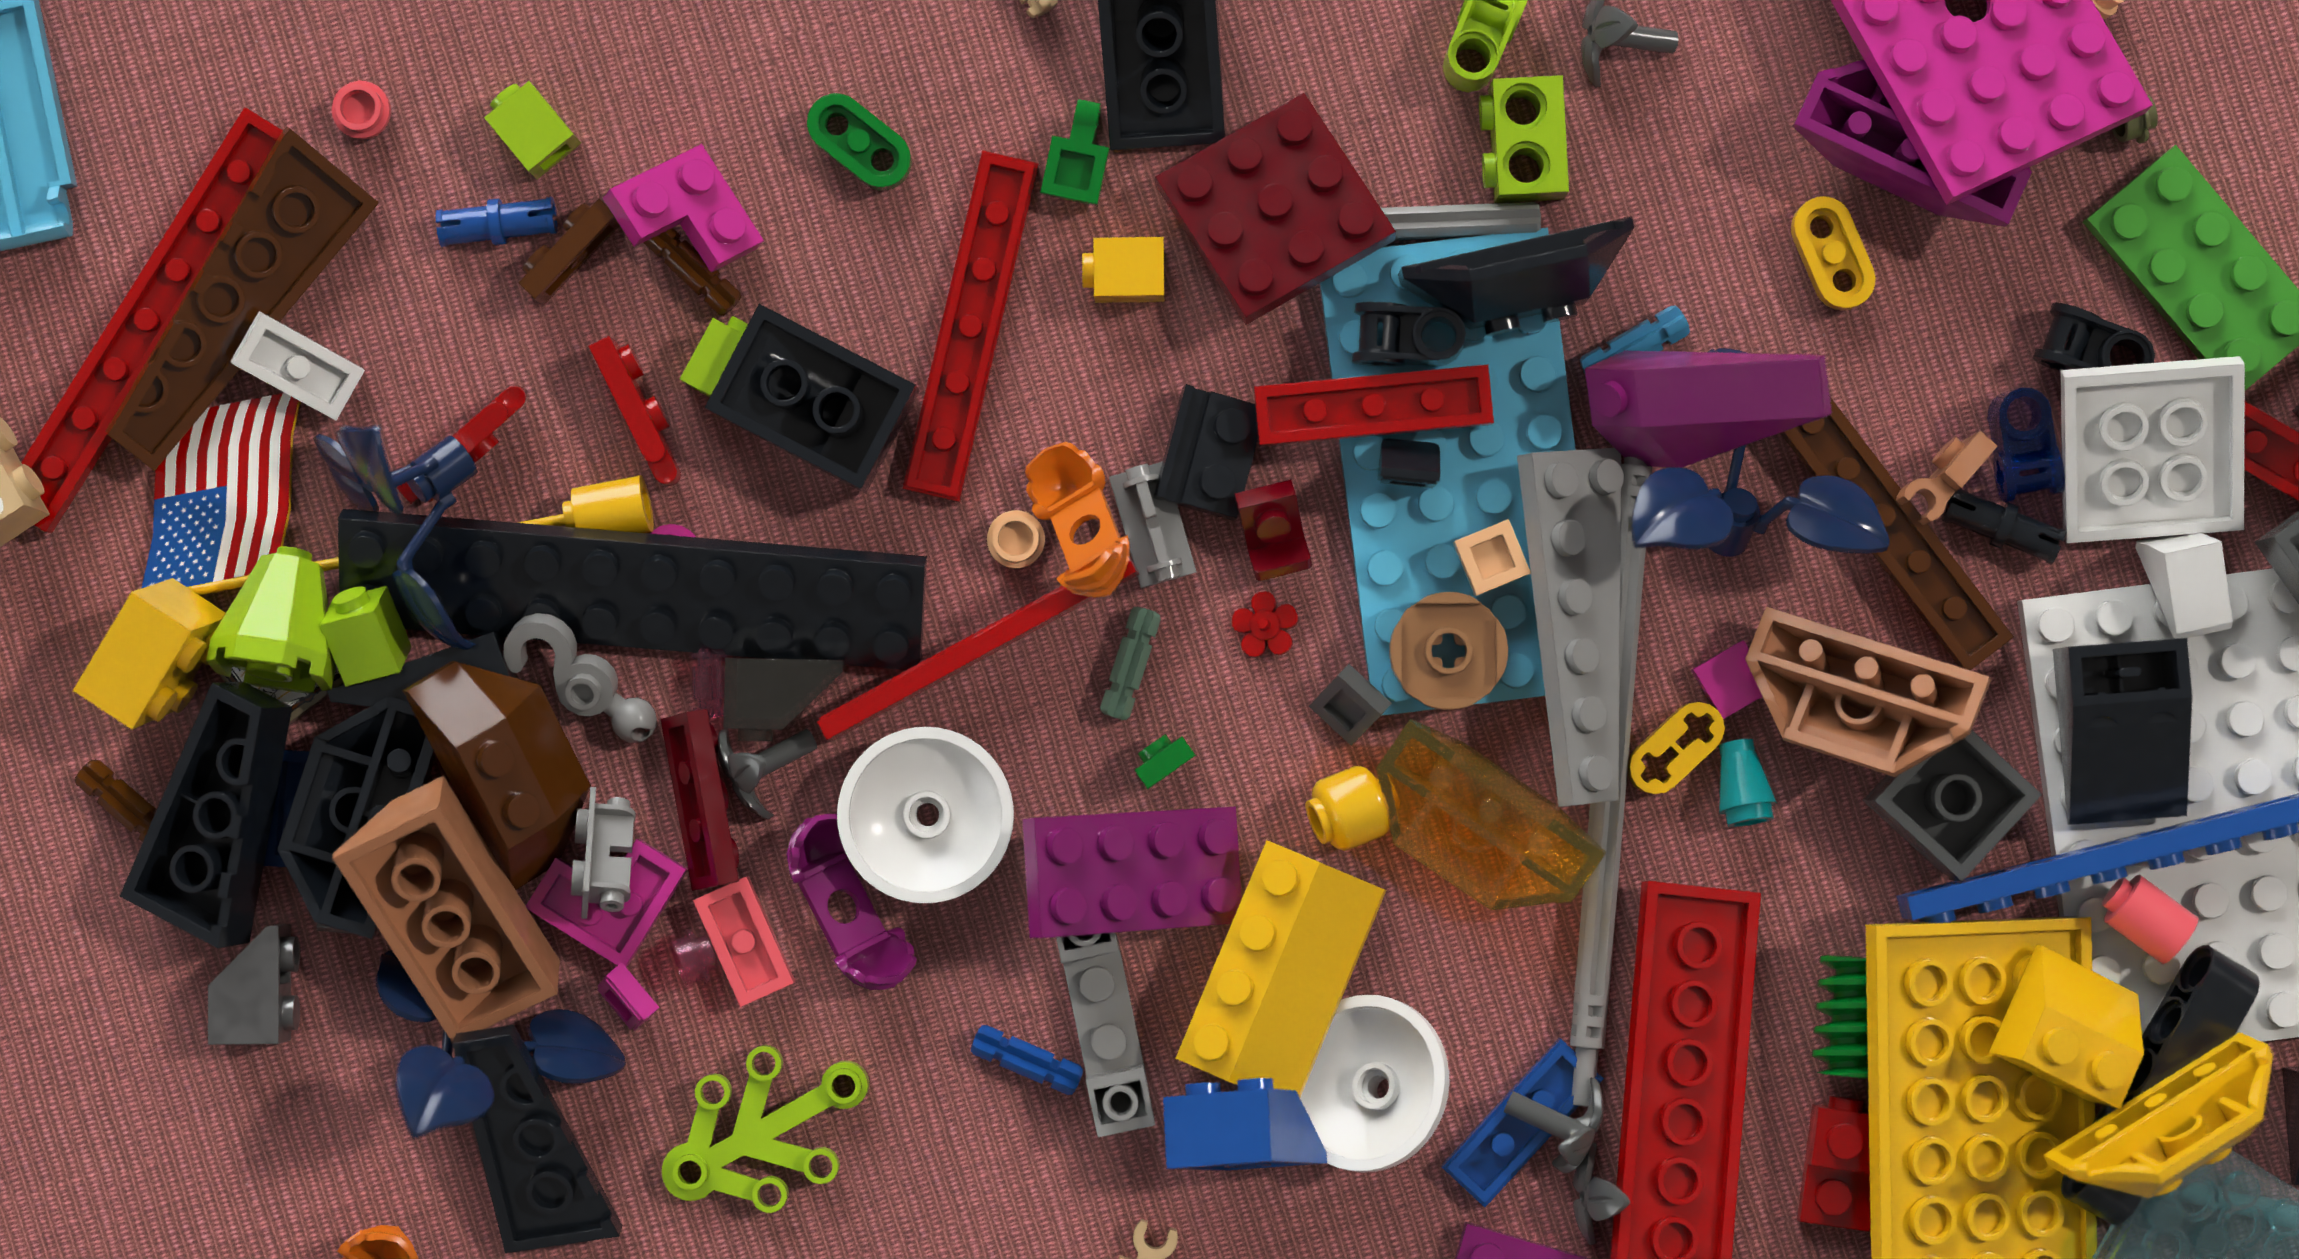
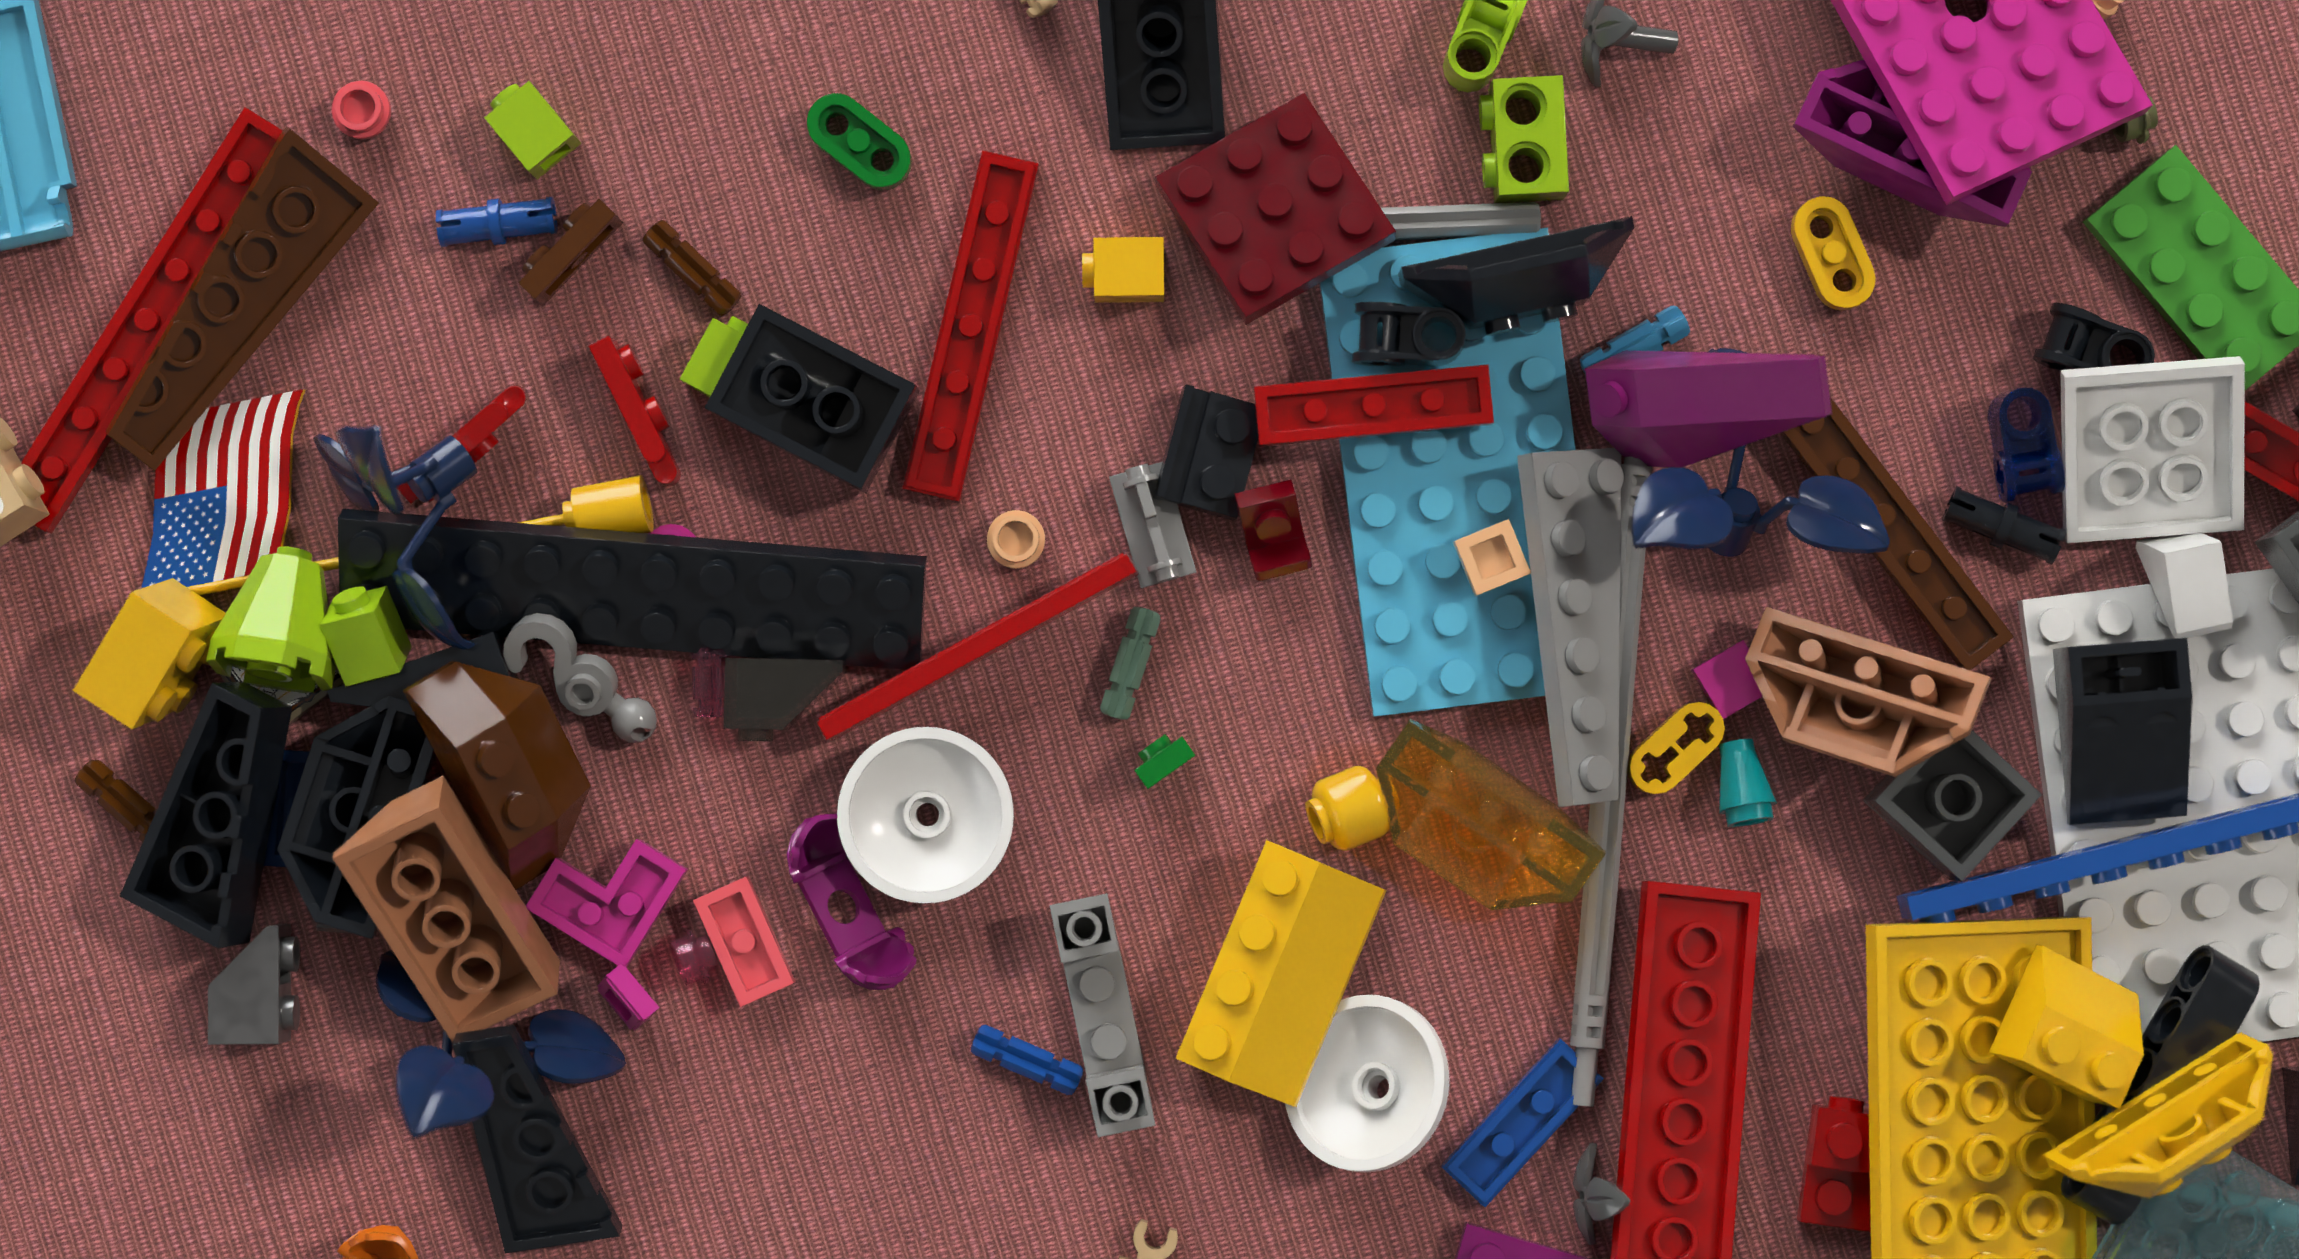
(297, 365): white plate -> none
(601, 876): light grey hinge -> none
(691, 194): dark pink plate -> none
(700, 799): dark red plate -> none
(747, 769): dark grey plant -> none
(755, 1135): lime plant -> none
(1068, 492): orange piece -> none
(1075, 164): green plate -> none
(1131, 871): magenta plate -> none
(1239, 1128): blue slope -> none
(1265, 625): red plant -> none
(1350, 704): dark grey plate -> none
(1409, 463): black slope -> none
(1471, 626): medium nougat plate -> none
(1576, 1133): dark grey plant -> none
(1848, 1012): green piece -> none
(1955, 466): nougat plate -> none
(2148, 917): coral brick -> none

